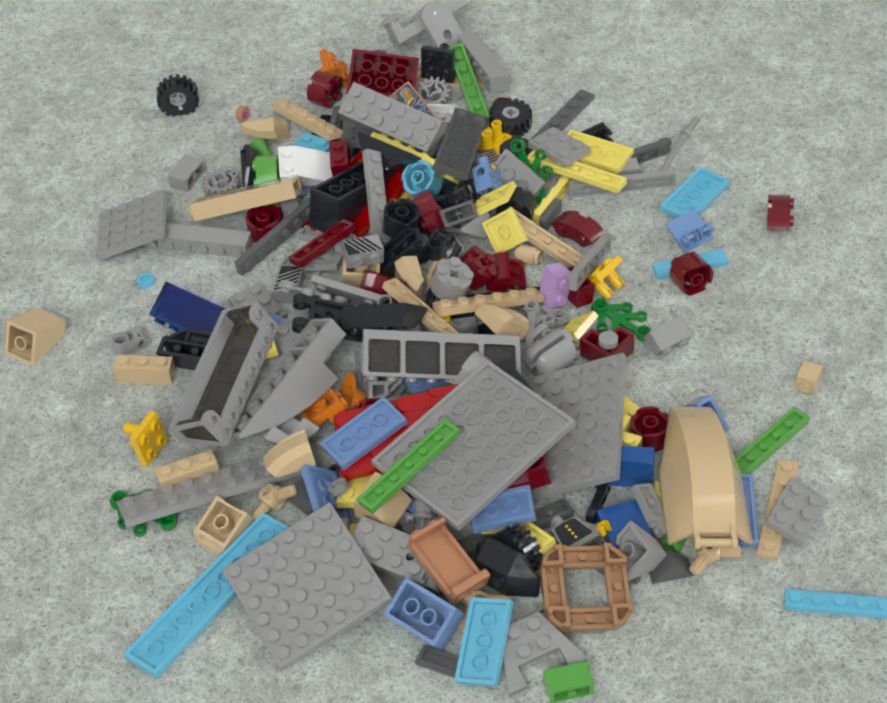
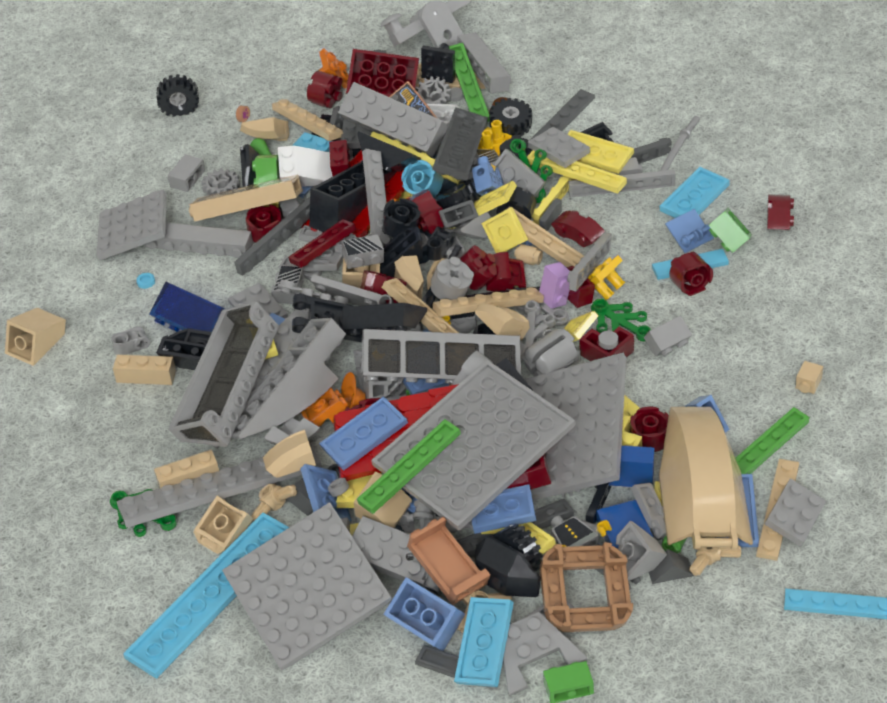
(146, 437): yellow plate -> none
(729, 230): none -> slope

